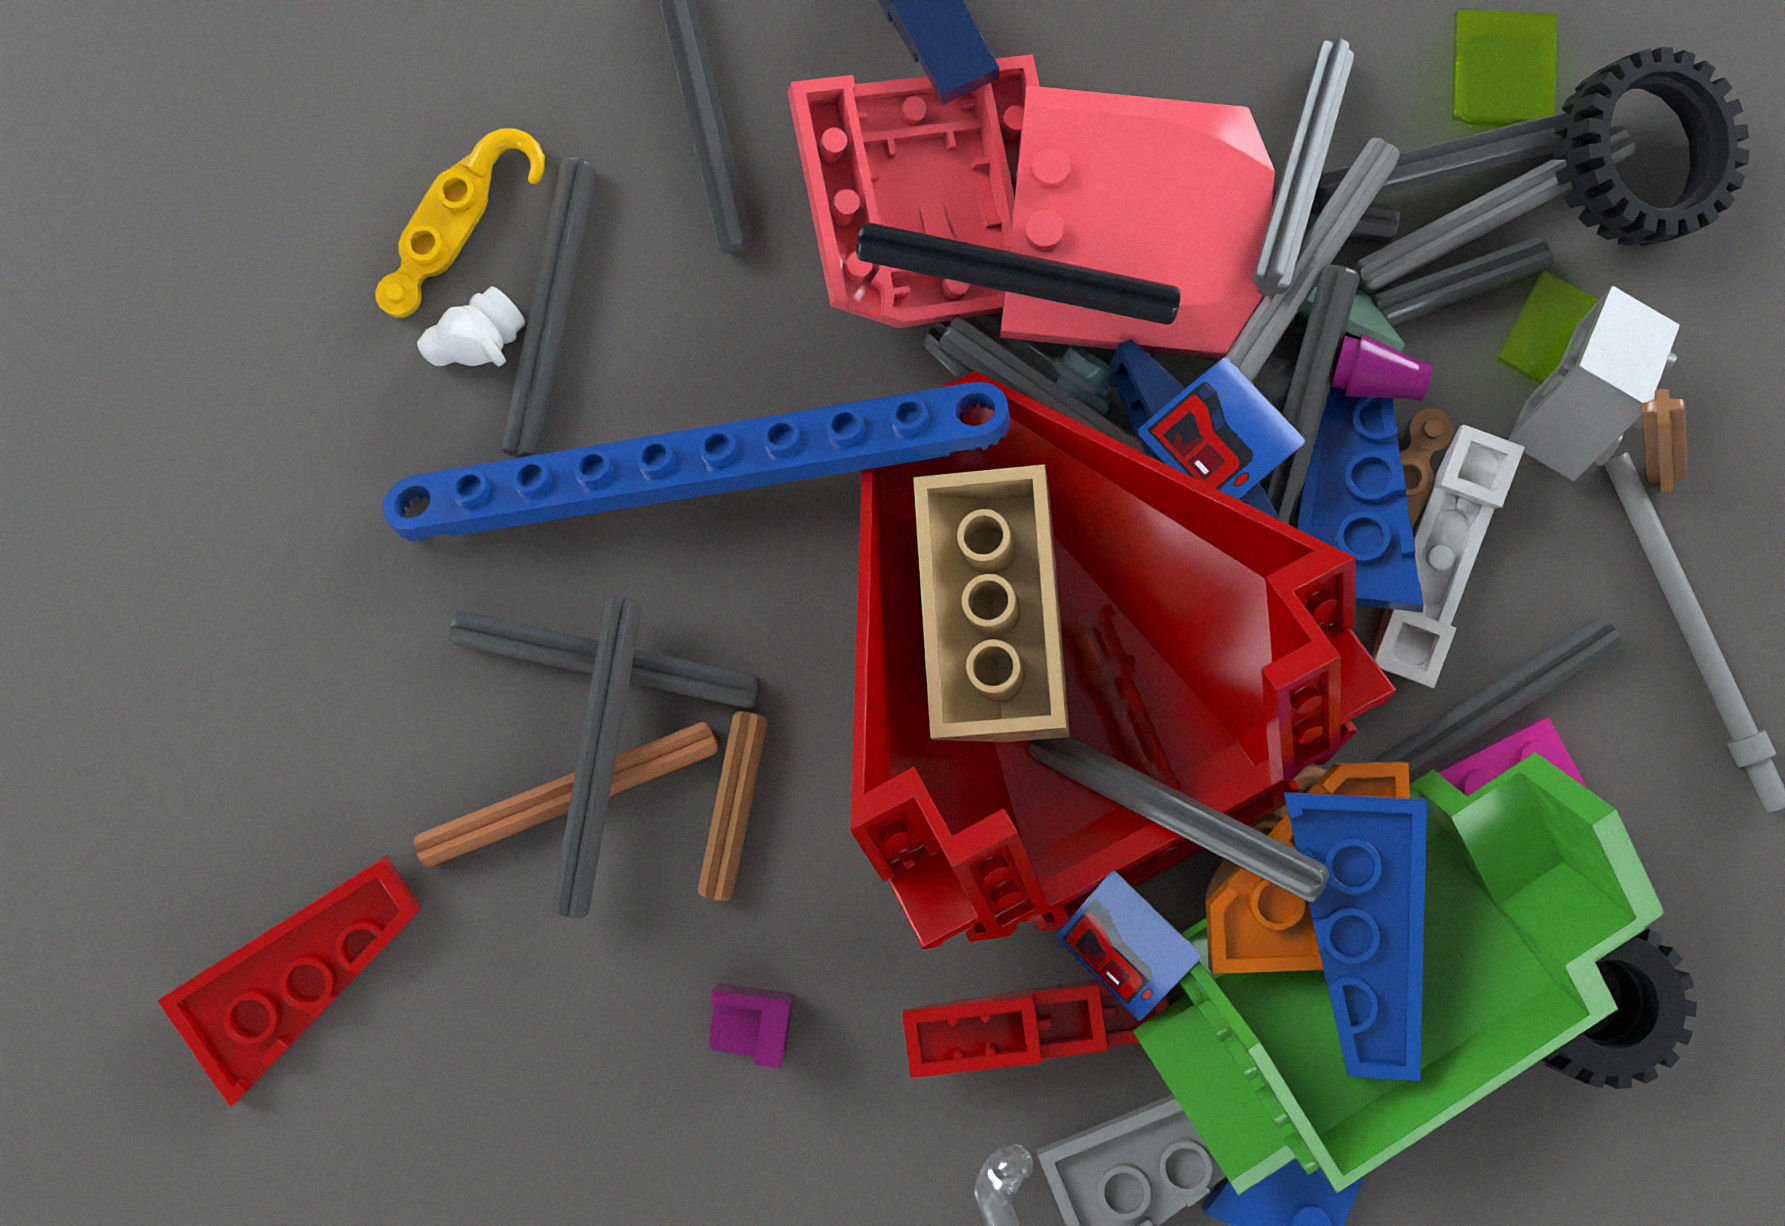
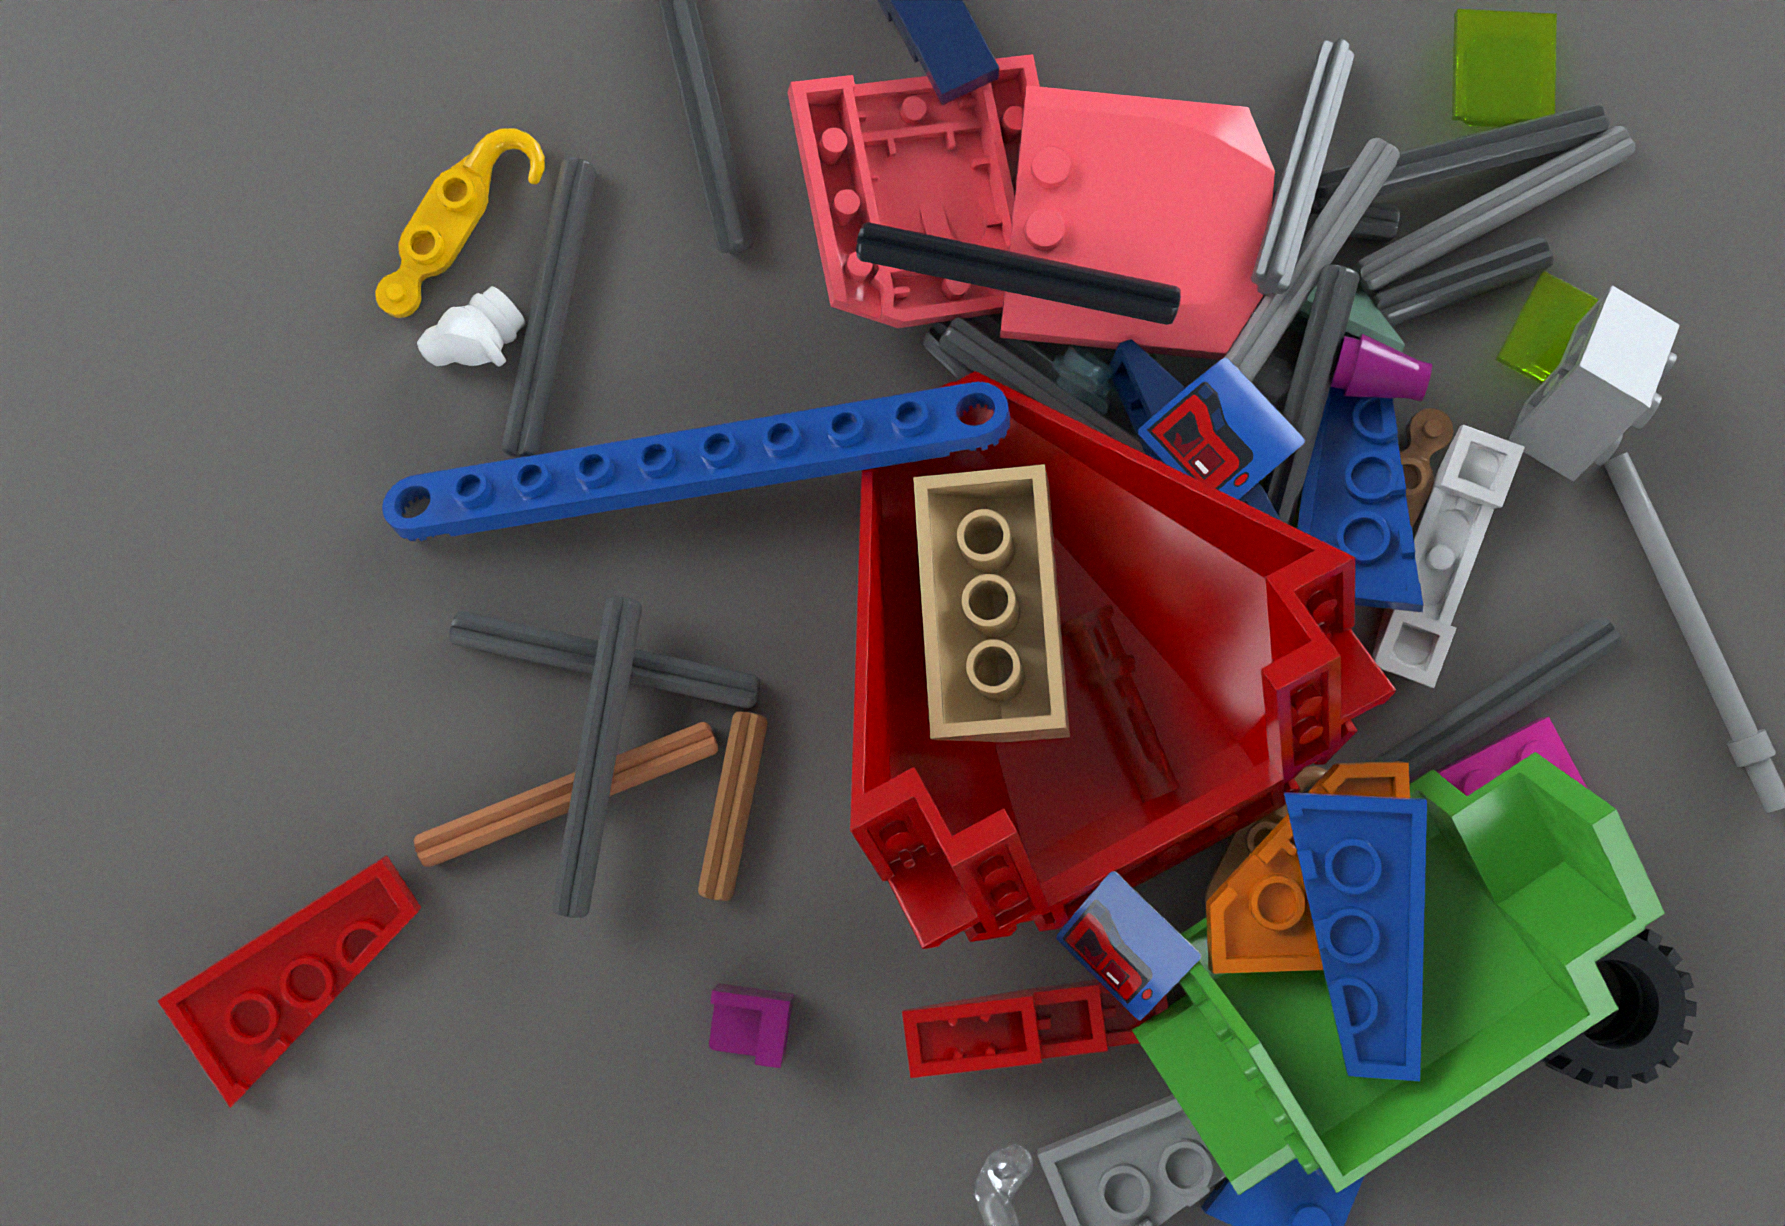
(1184, 815): dark grey axle -> none
(1664, 440): medium nougat axle -> none
(1707, 126): black tyre -> none

